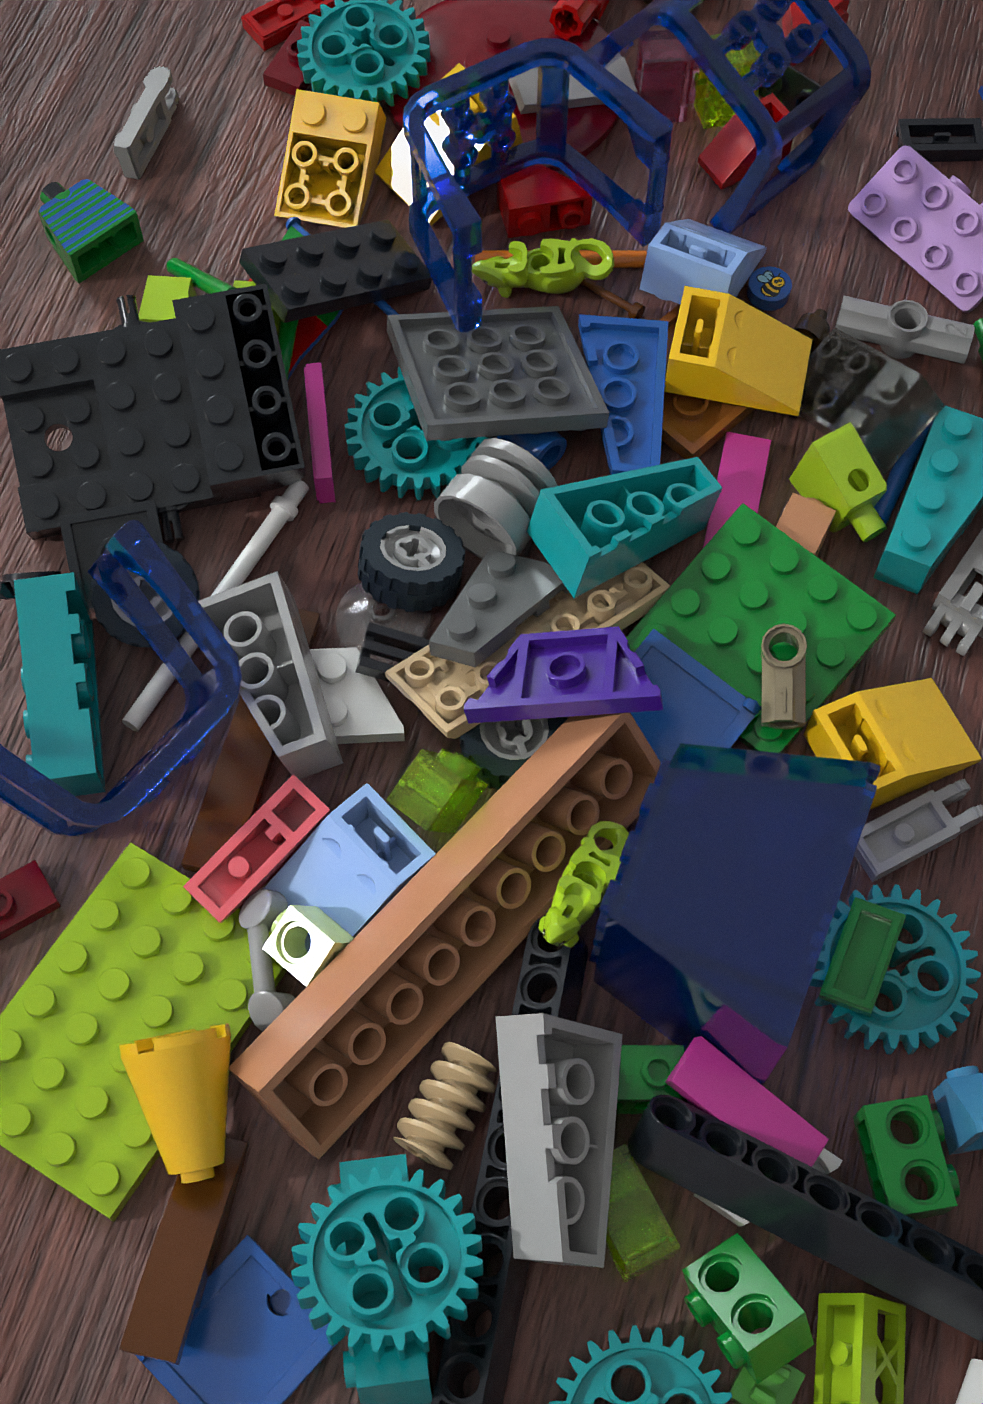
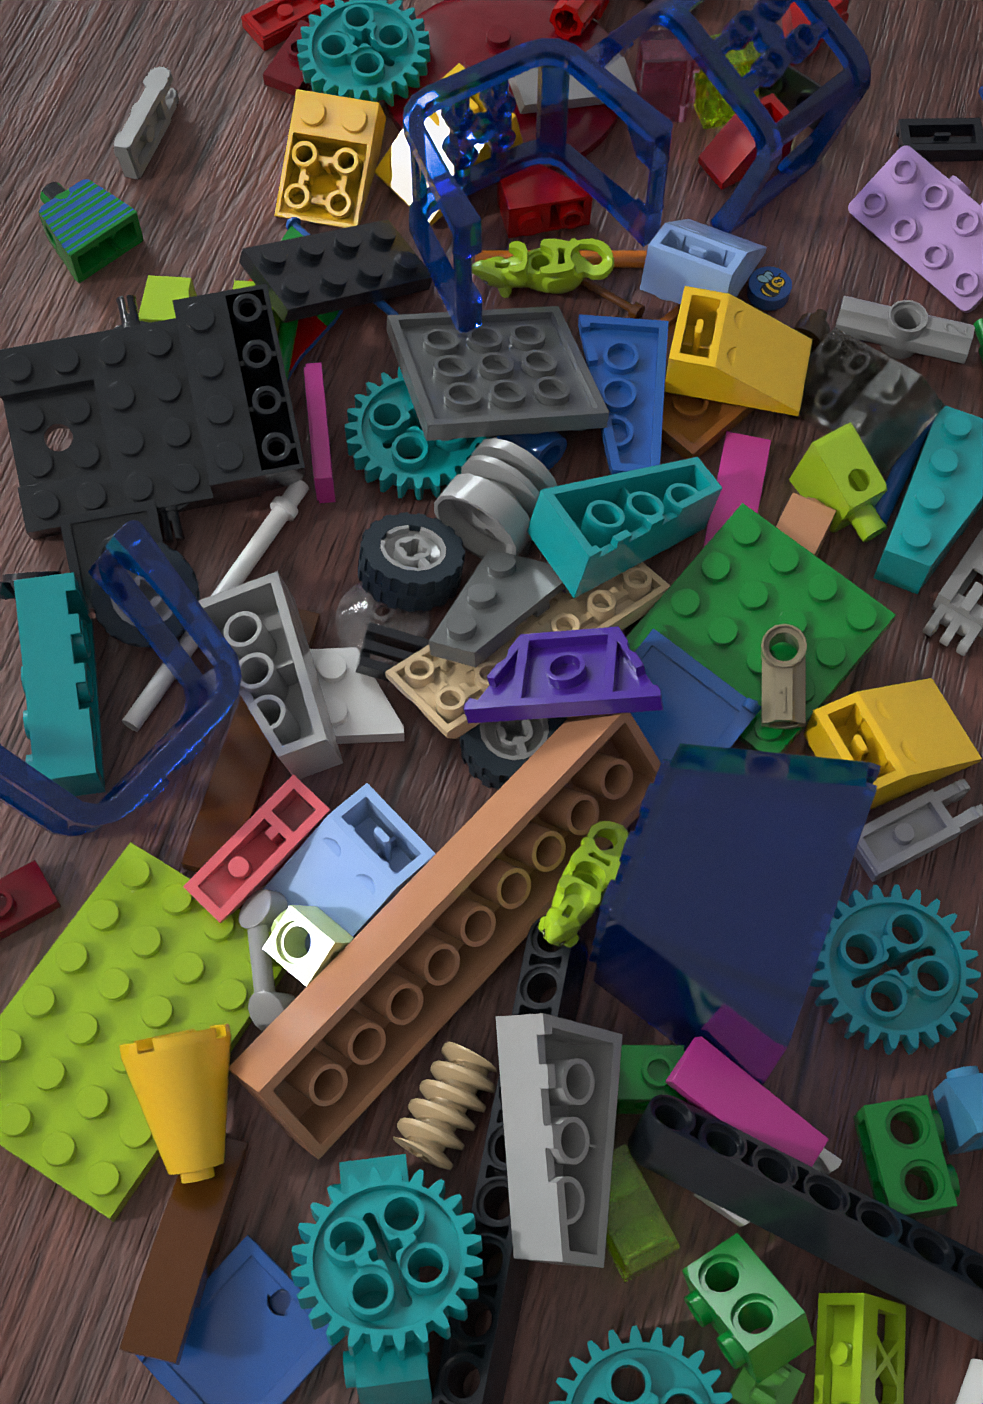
(199, 278): green bar -> none
(438, 790): clear neon green brick -> none
(862, 956): green tile -> none

